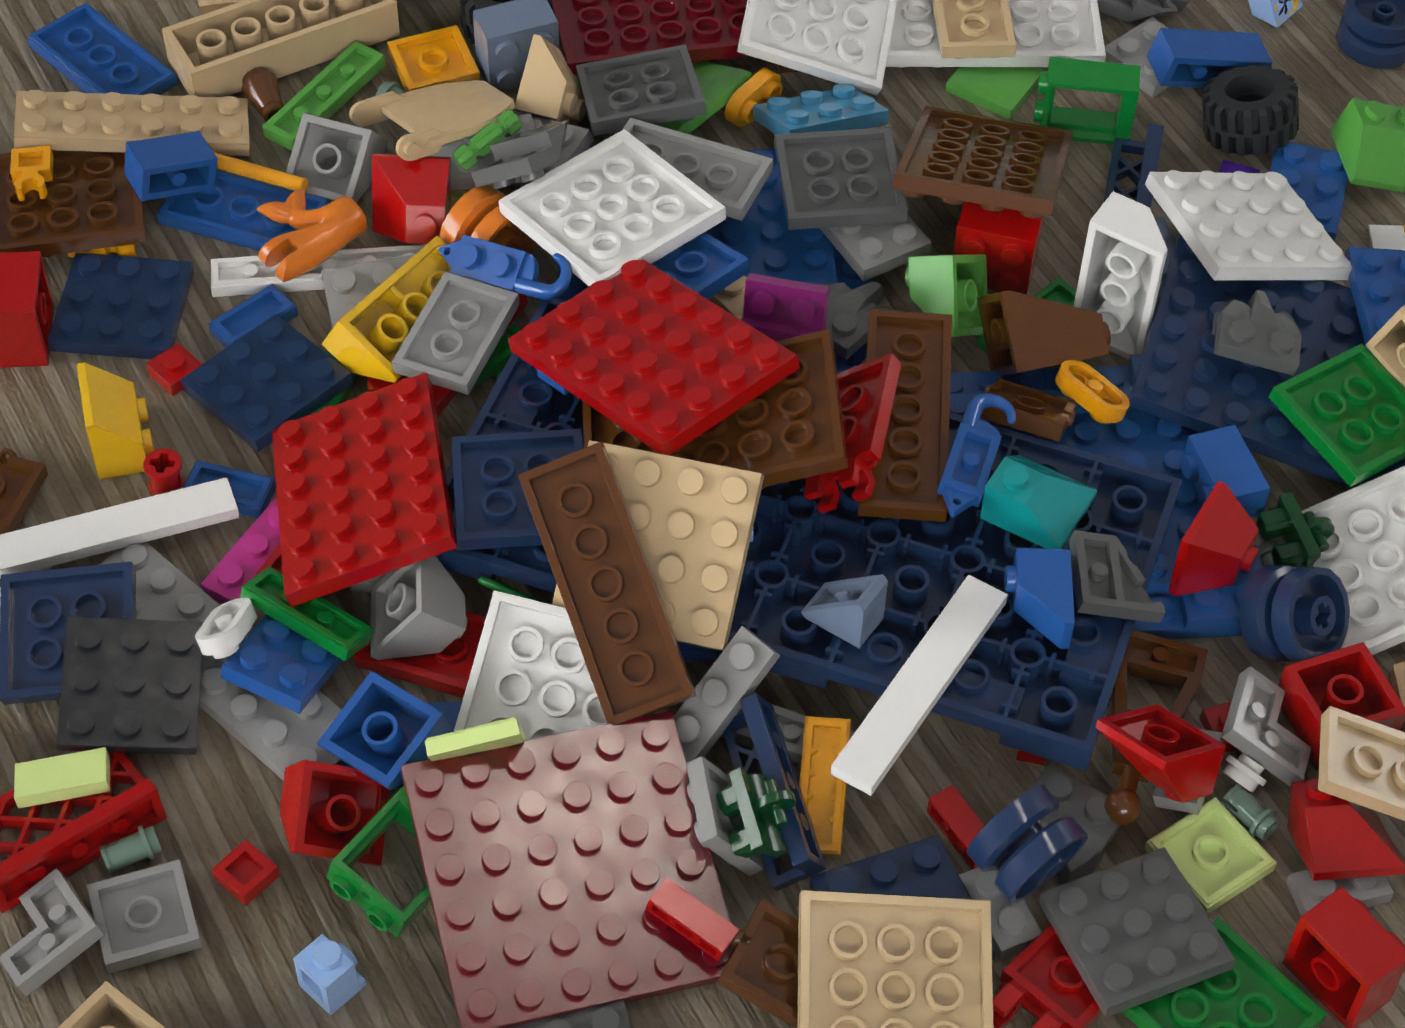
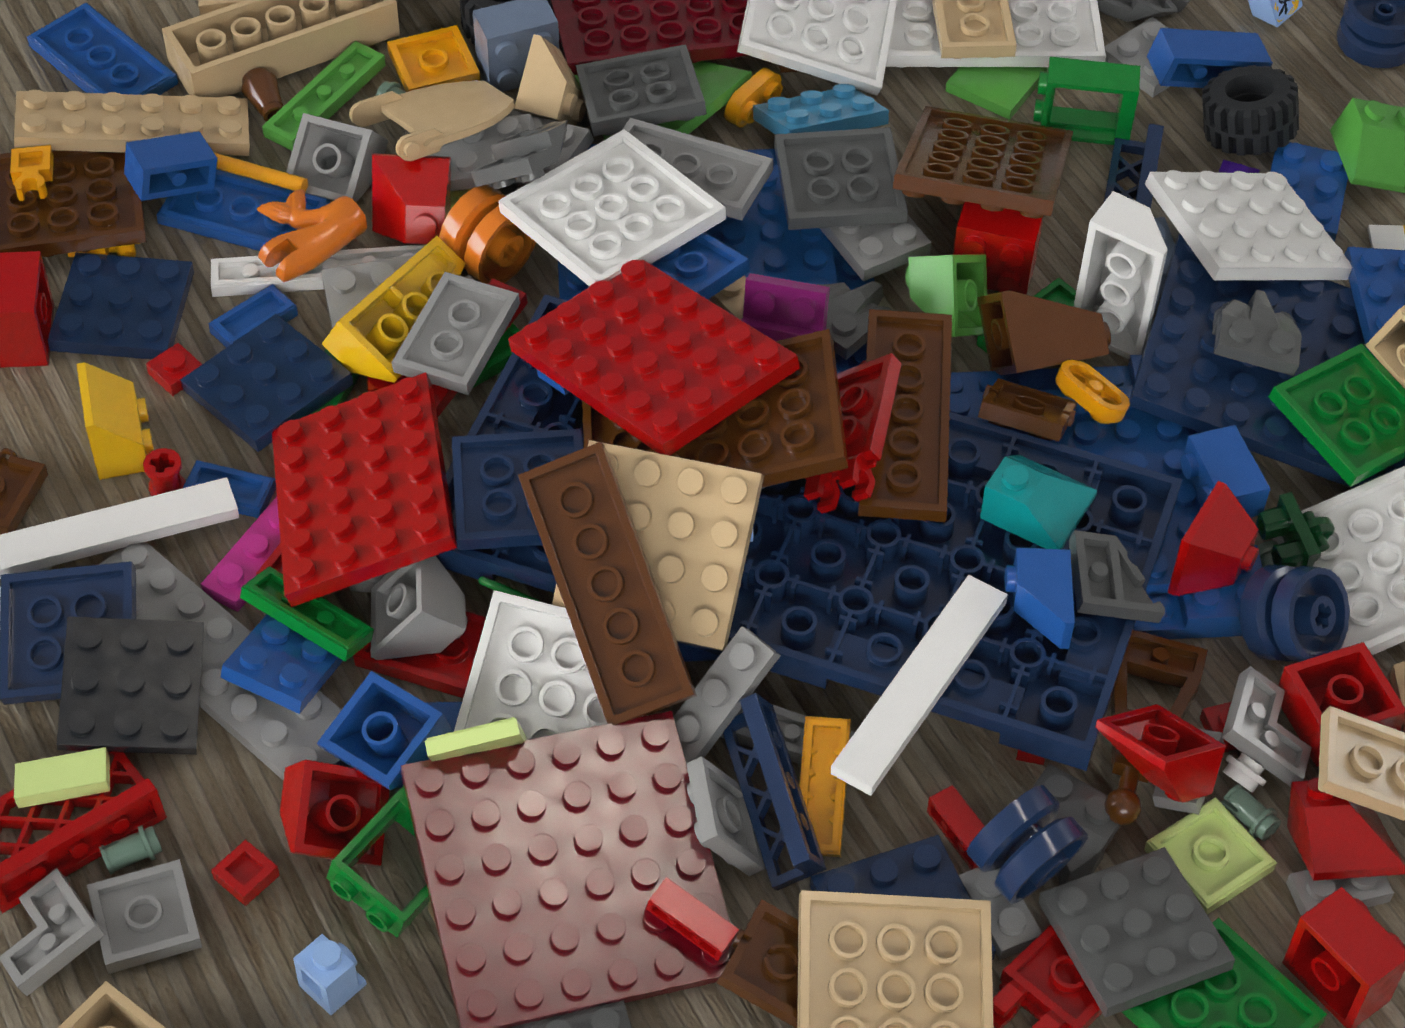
(226, 628): white plate -> none
(480, 143): bright green axle -> none
(504, 267): blue plate -> none
(761, 811): dark green hips -> none
(849, 607): sand blue slope -> none
(972, 454): blue plate -> none

